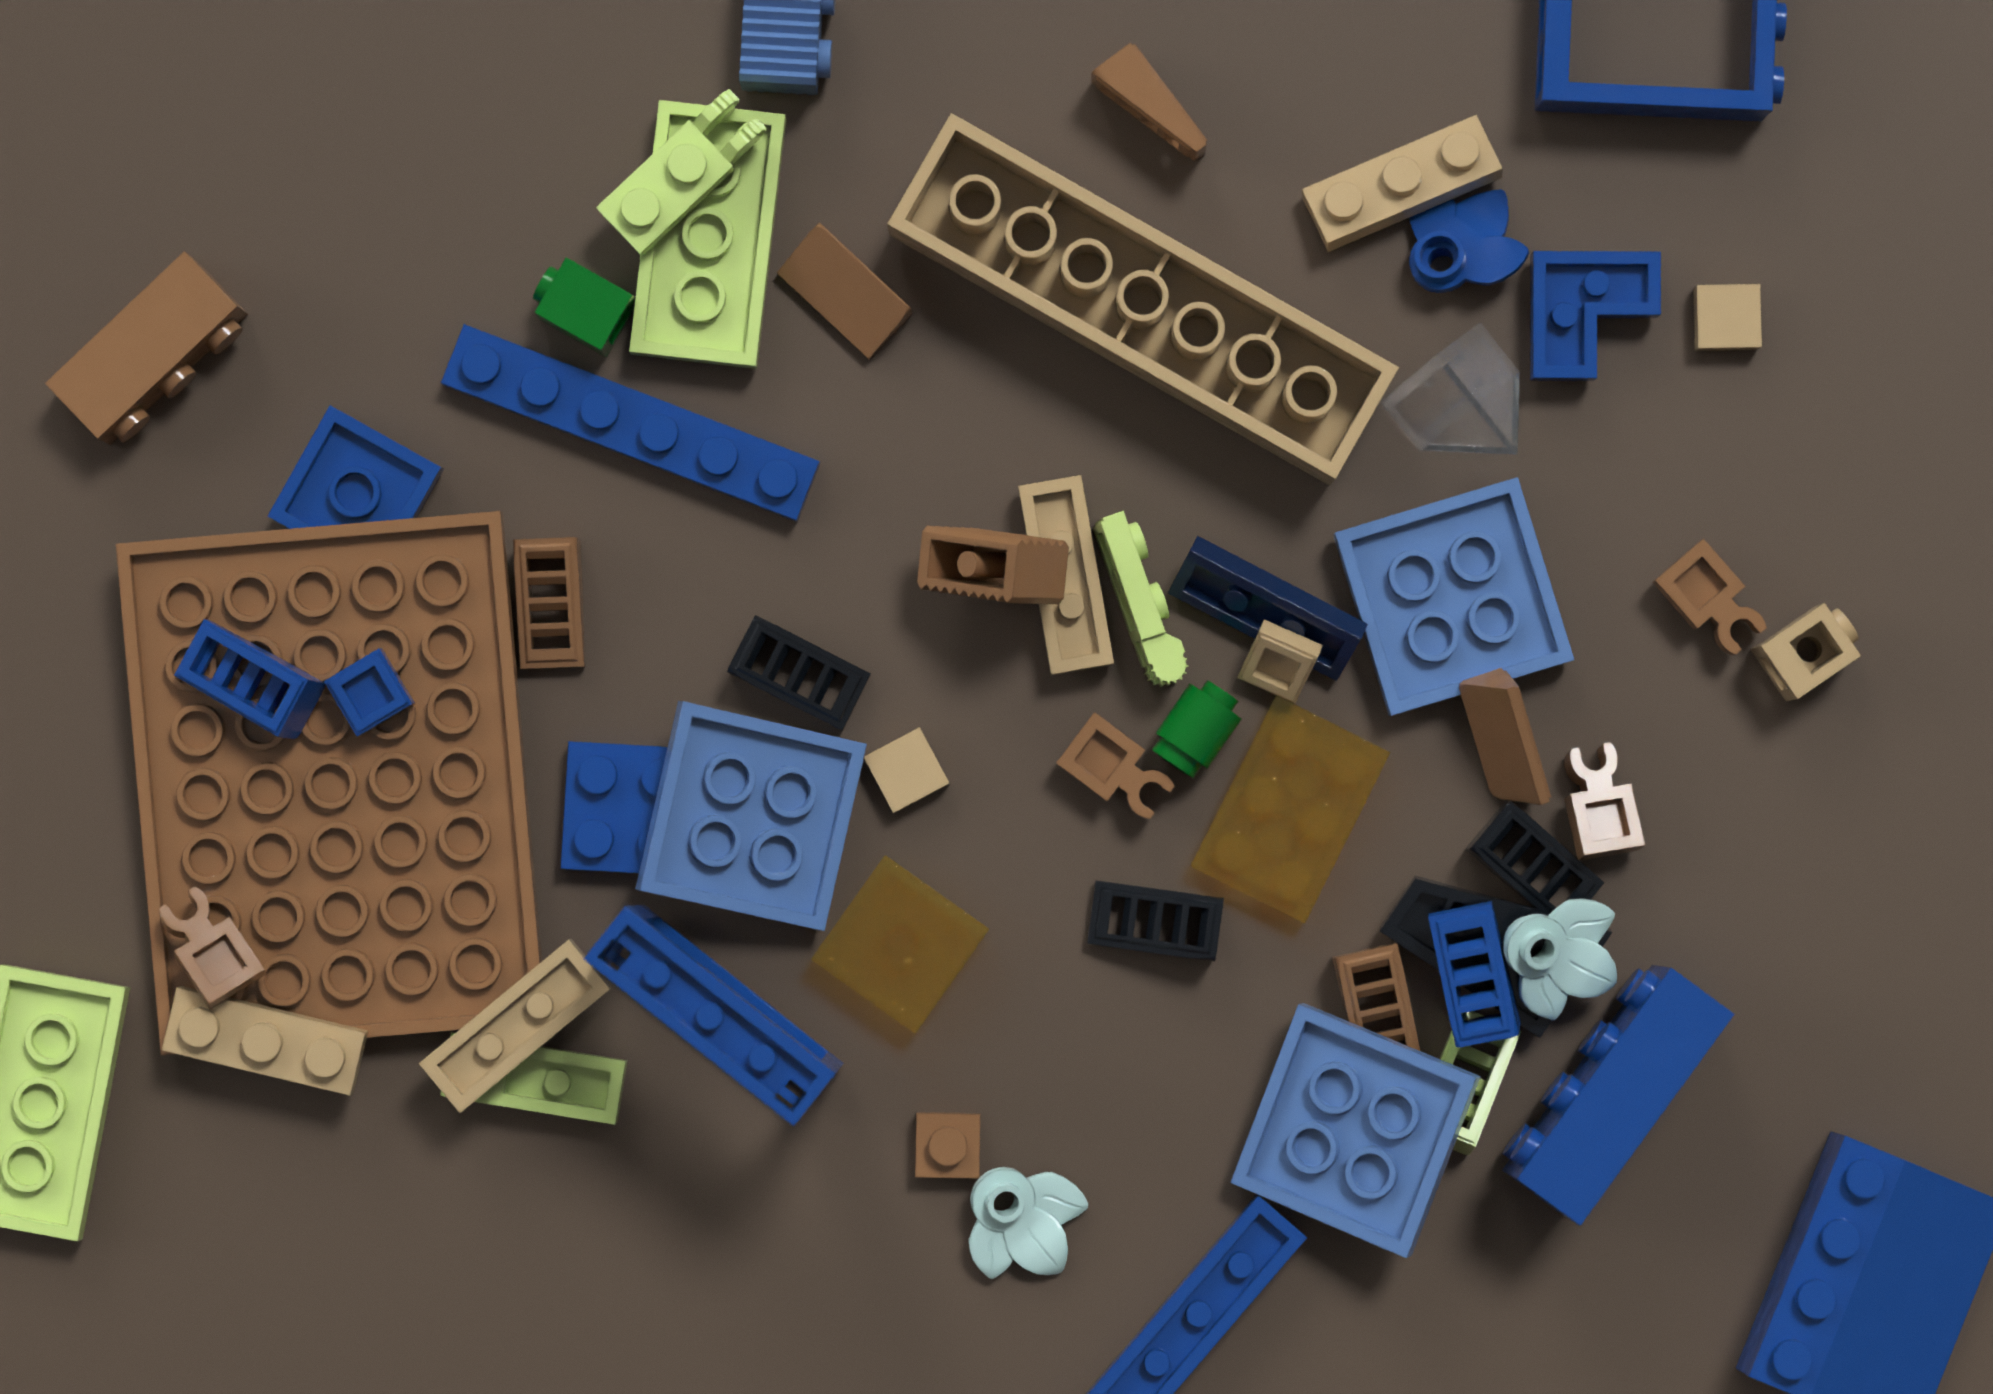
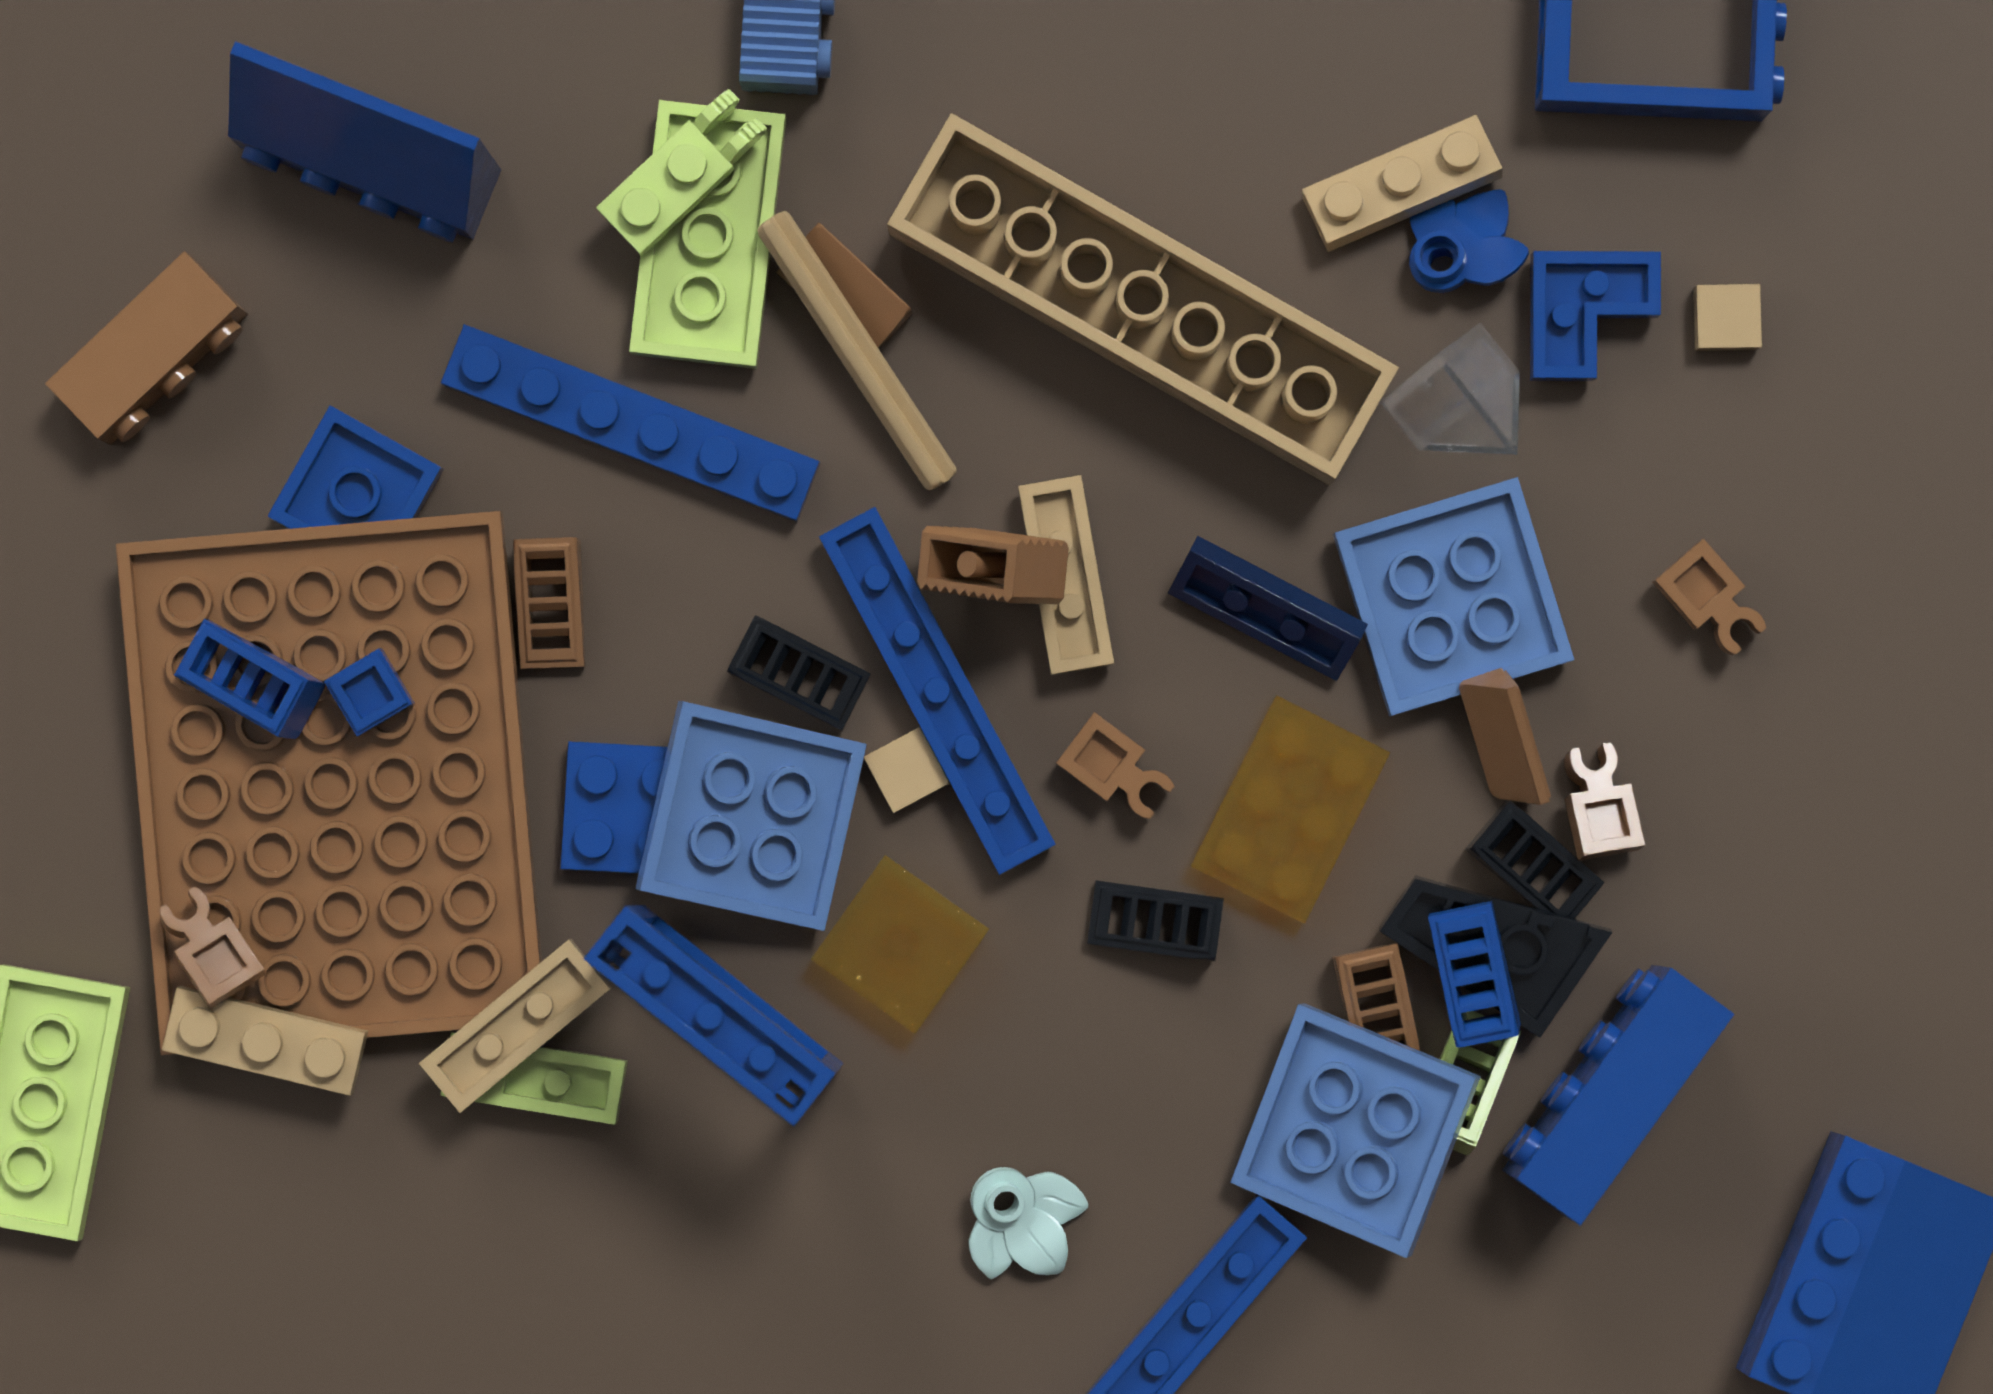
(358, 145): none -> blue slope
(583, 305): green brick -> none
(856, 350): none -> tan axle
(937, 690): none -> blue plate
(947, 1145): medium nougat plate -> none
(1140, 91): medium nougat slope -> none
(1140, 602): yellowish green hinge -> none
(1197, 728): green brick -> none
(1279, 661): tan tile -> none
(1569, 959): light aqua plate -> none
(1835, 650): tan brick -> none

